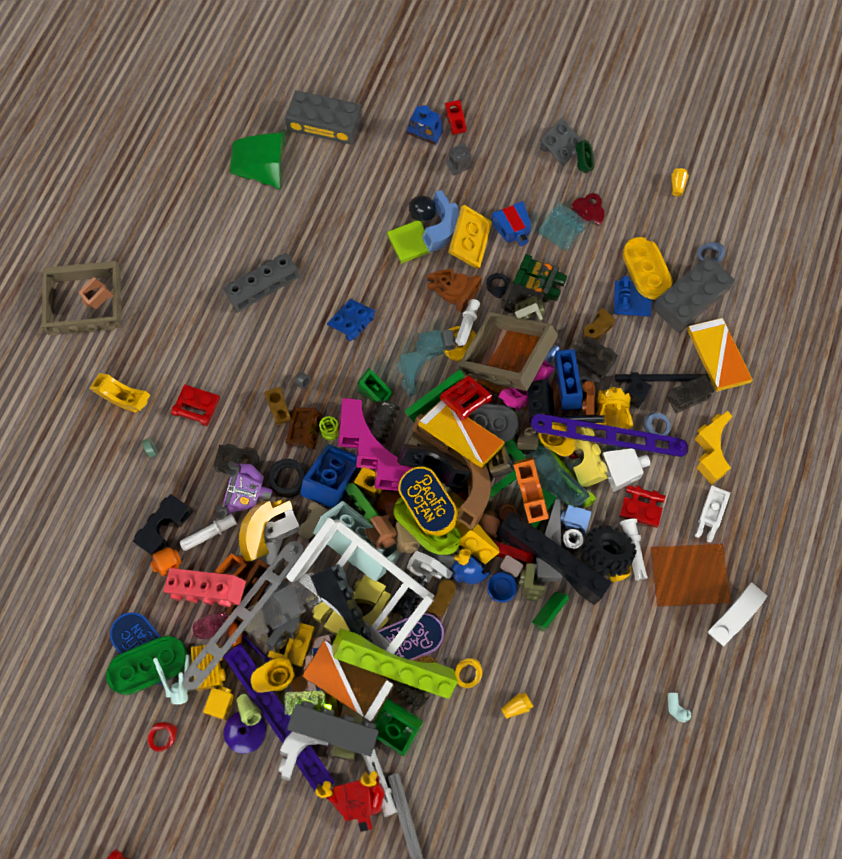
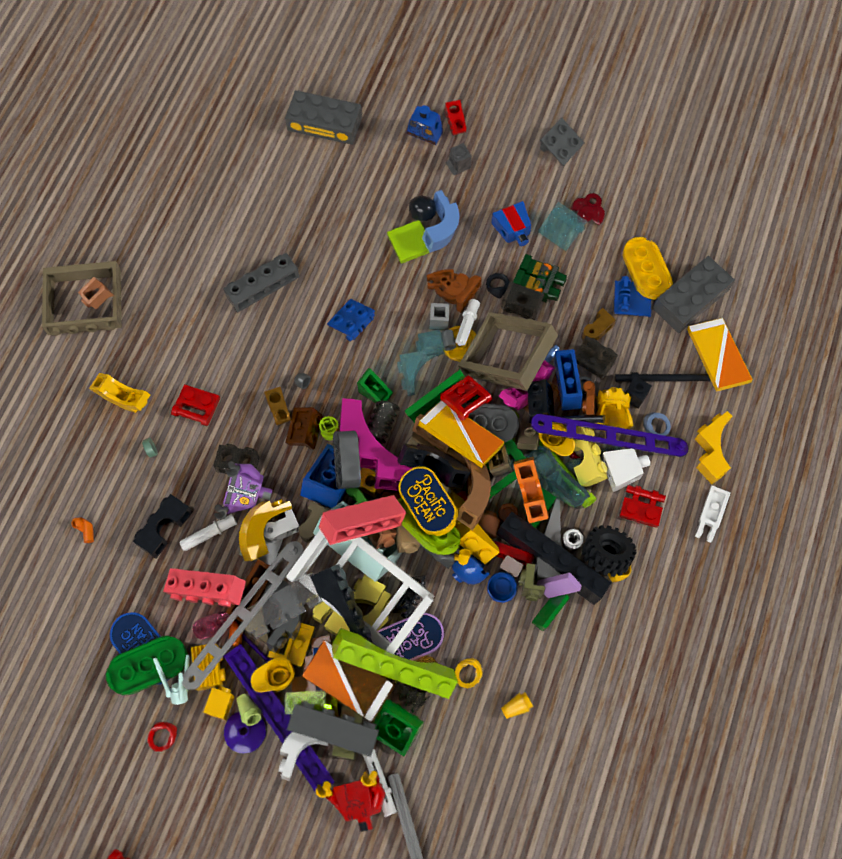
(84, 526): none -> orange arm
(164, 560): orange head -> none
(233, 566): orange window -> none
(259, 158): green wedge -> none
(276, 468): black tyre -> none
(346, 459): none -> dark grey beam
(361, 519): none -> coral brick
(422, 564): white bracket -> none
(439, 316): none -> light grey brick
(442, 600): pearl gold leg -> none
(470, 237): yellow tile -> none
(510, 356): clear orange tile -> none
(527, 307): olive bracket -> none
(559, 585): none -> lavender tile
(575, 519): light blue window -> none
(585, 156): dark green plate -> none
(630, 528): white pin -> none
(676, 710): light aqua arm -> none
(679, 179): yellow cone -> none
(690, 394): clear smoke brick -> none
(690, 575): clear orange piece -> none
(714, 246): sand blue piece -> none
(738, 614): white arch -> none

